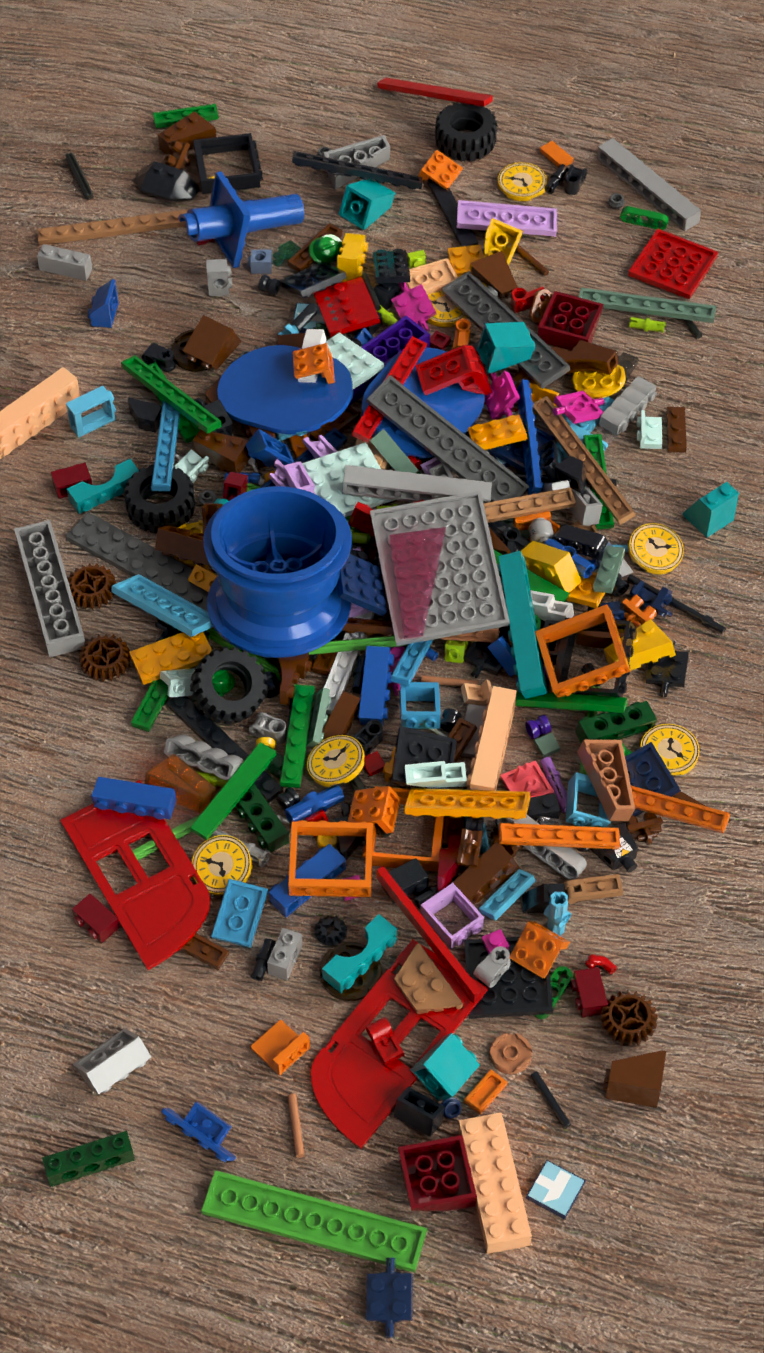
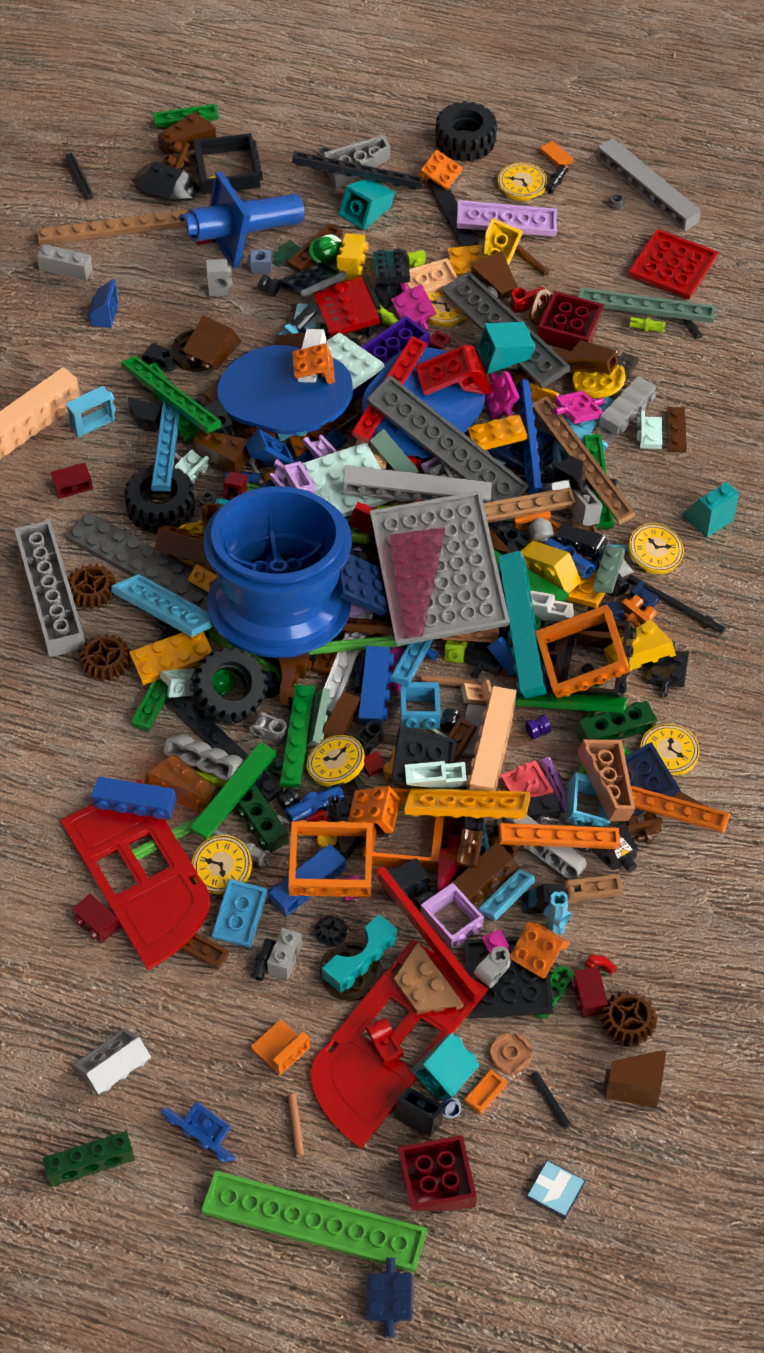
(87, 496): teal arch -> none
(266, 741): yellow tile -> none
(335, 808): none -> black pin
(363, 336): blue plate -> none
(435, 92): red tile -> none
(462, 333): orange piece -> none
(496, 1184): light nougat brick -> none
(547, 745): sand green tile -> none
(574, 179): black piece -> none
(631, 219): green beam -> none
(663, 598): dark blue bracket -> none

